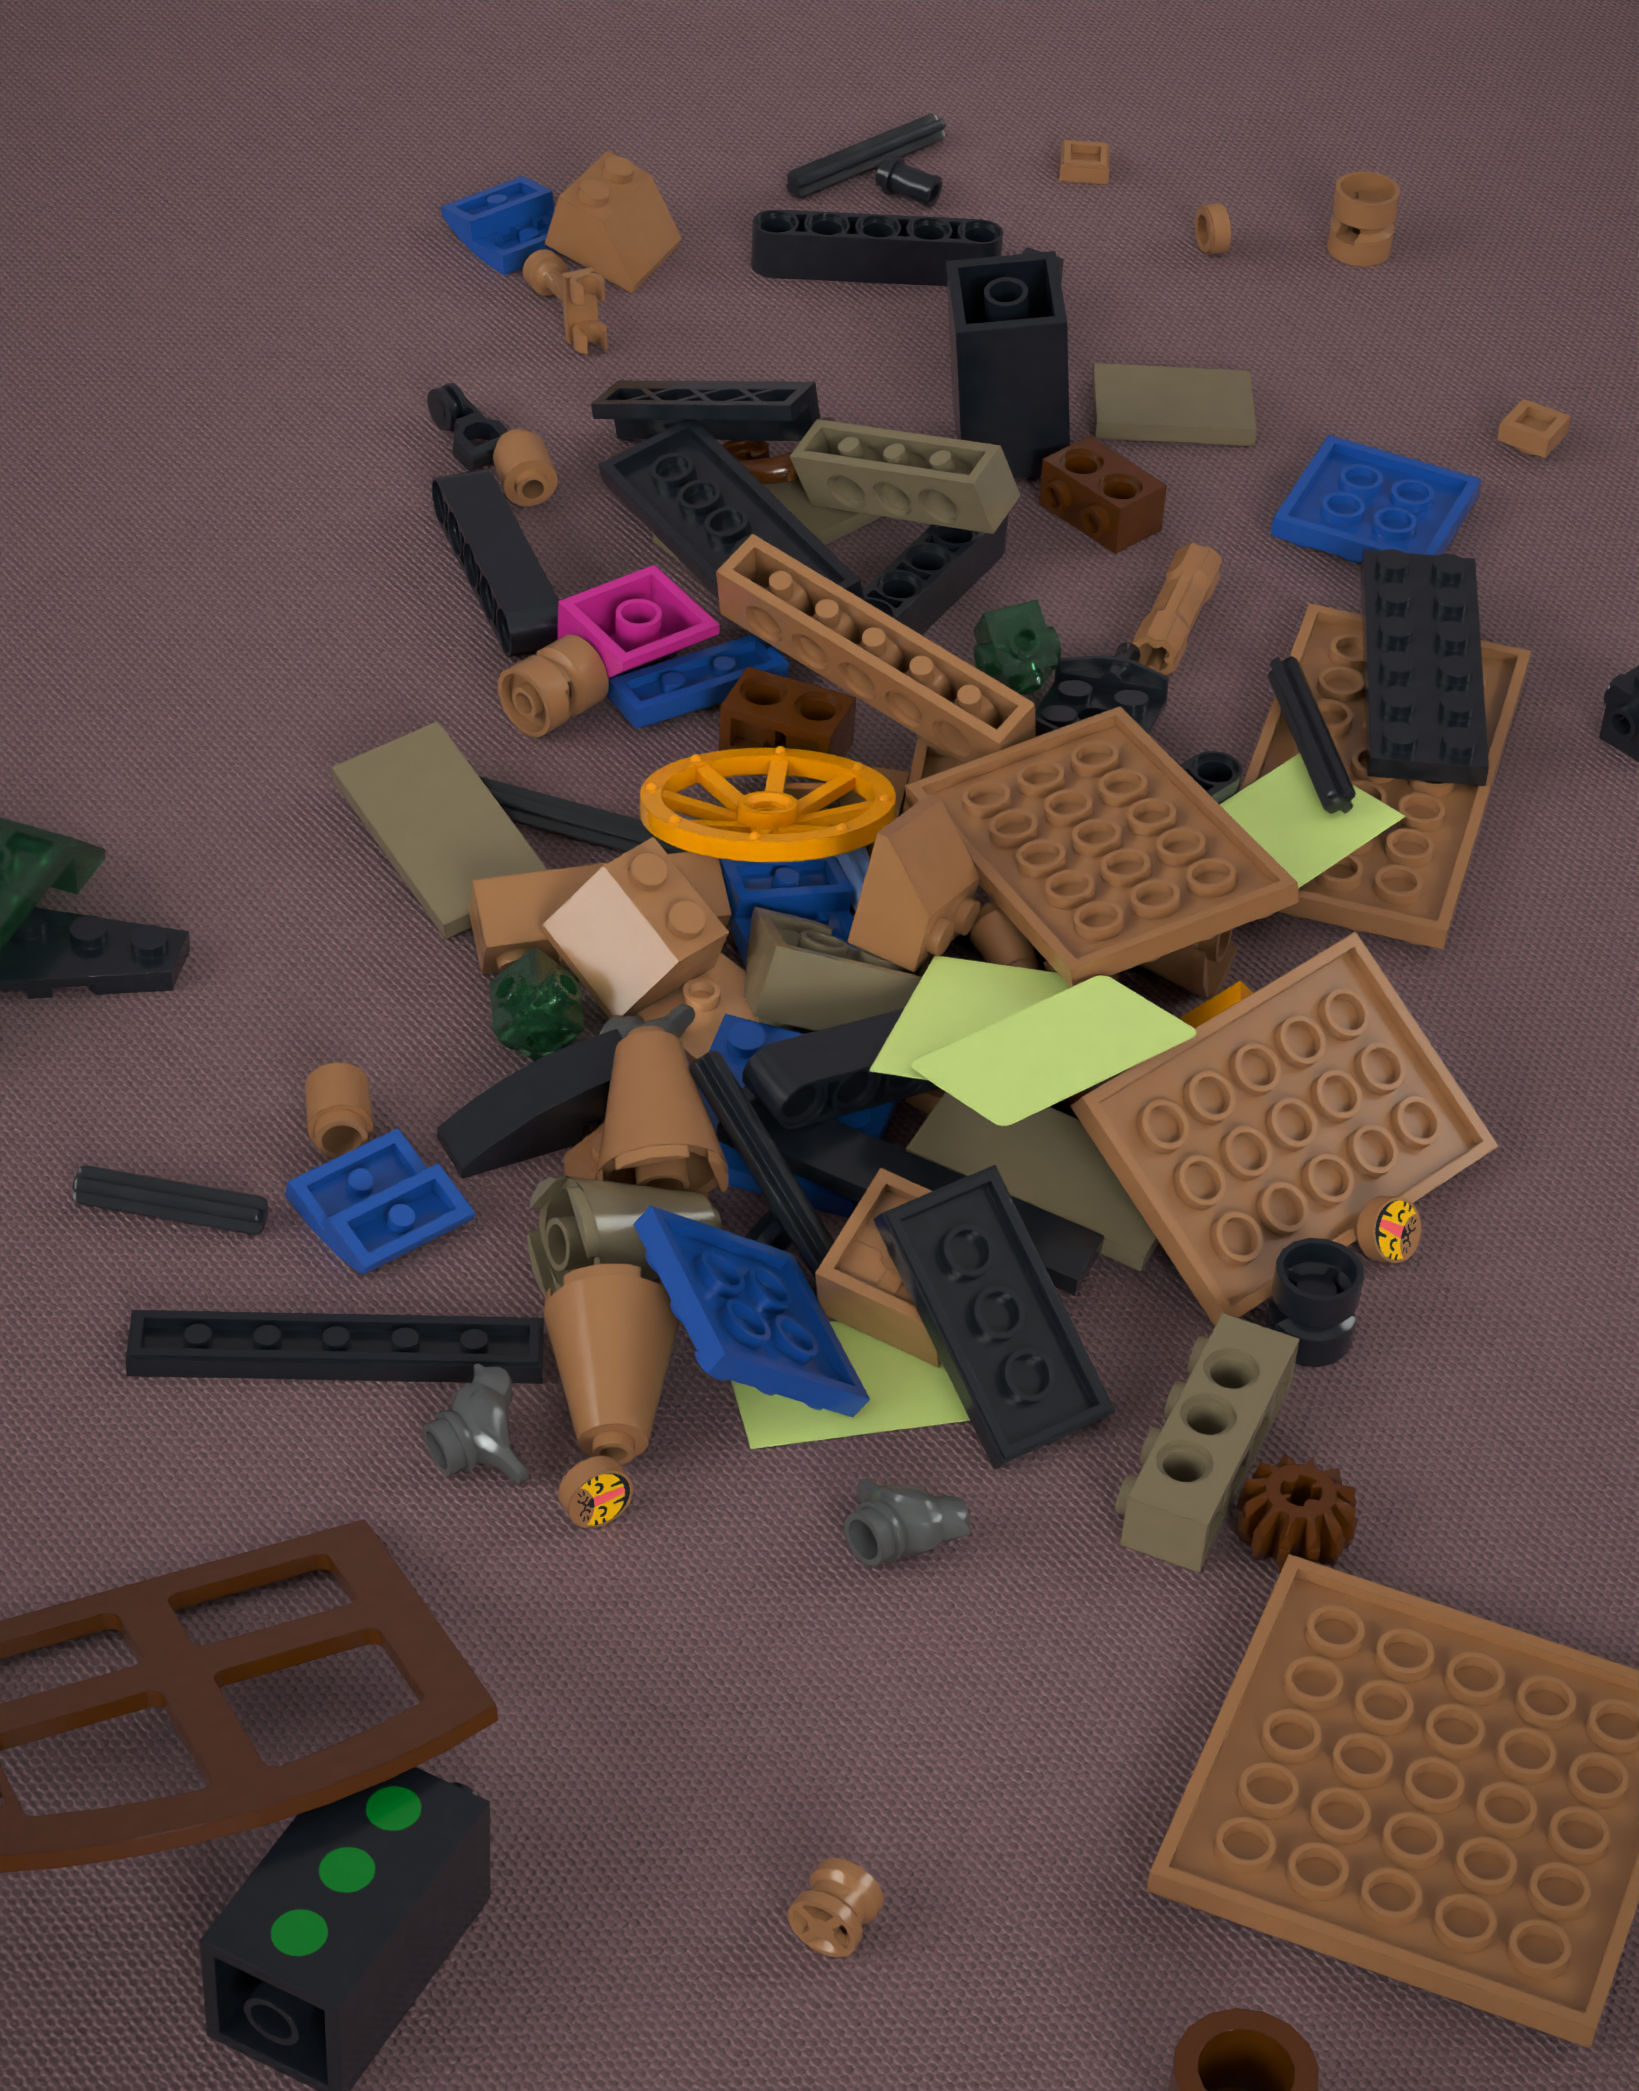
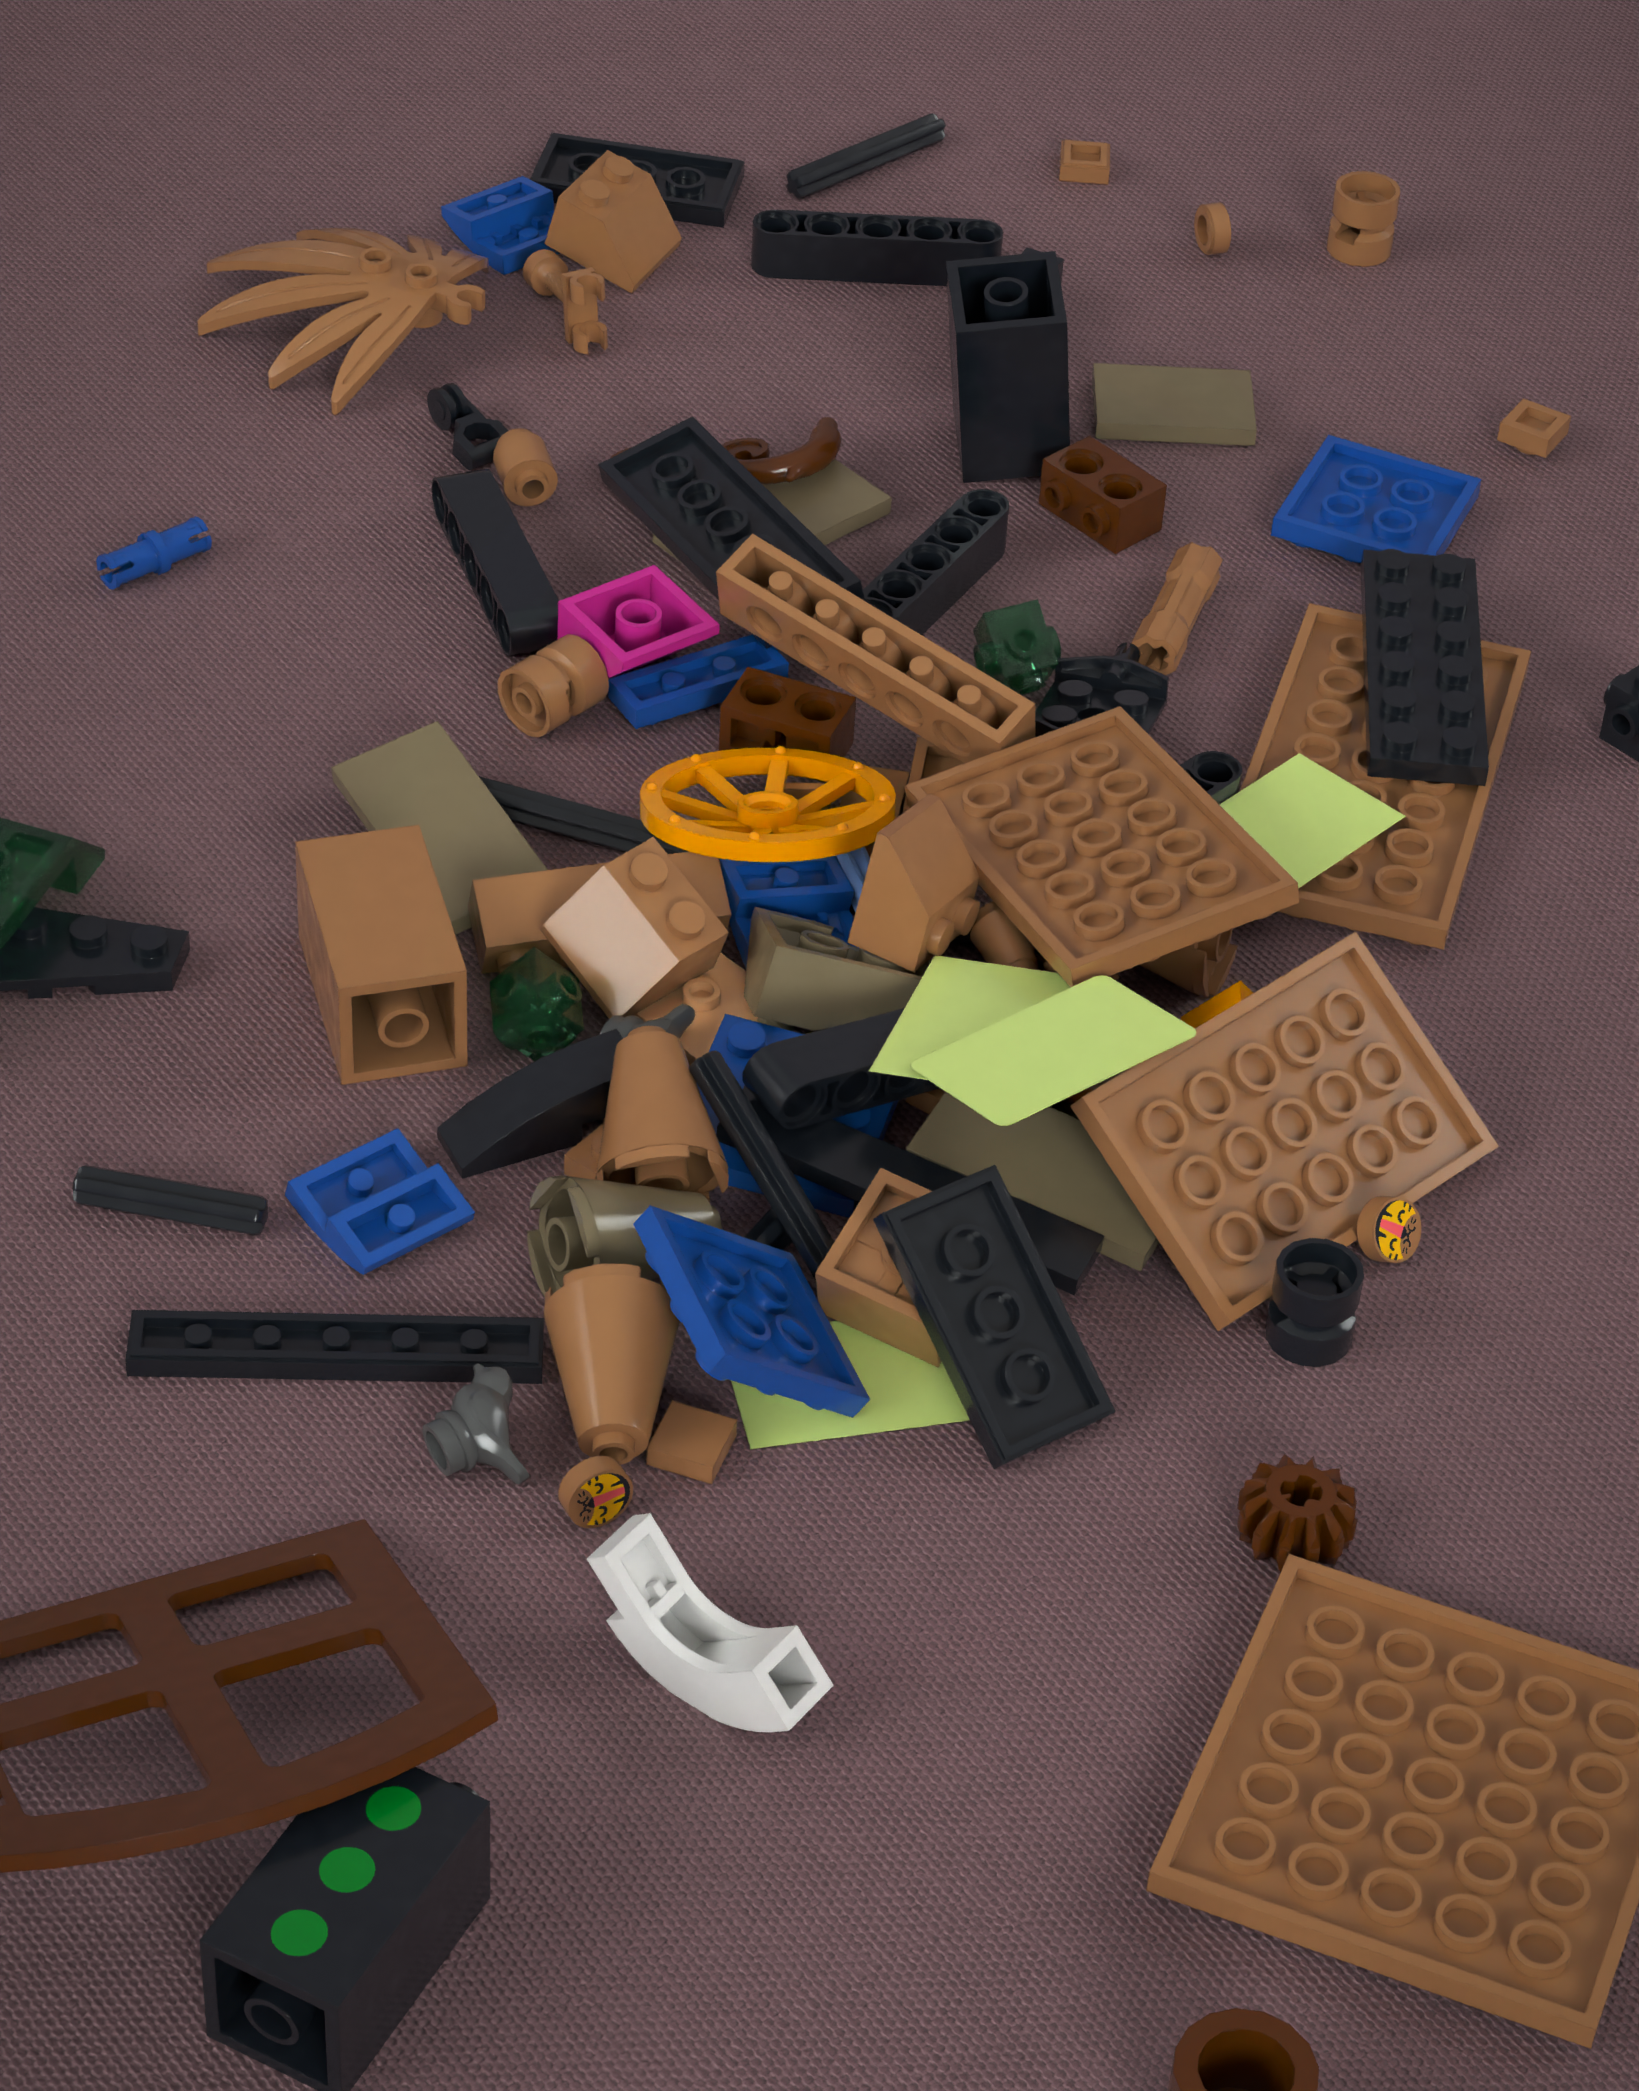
(154, 552): none -> blue pin
(338, 1108): medium nougat brick -> none
(381, 954): none -> medium nougat brick
(388, 292): none -> medium nougat plant
(691, 184): none -> black tile
(691, 1442): none -> medium nougat tile
(693, 1648): none -> white arch
(722, 407): black fence -> none
(835, 1907): medium nougat wheel -> none
(902, 1521): dark grey animal -> none
(905, 475): dark tan brick -> none
(908, 181): black pin -> none
(1207, 1443): dark tan brick -> none
(1311, 735): black axle -> none

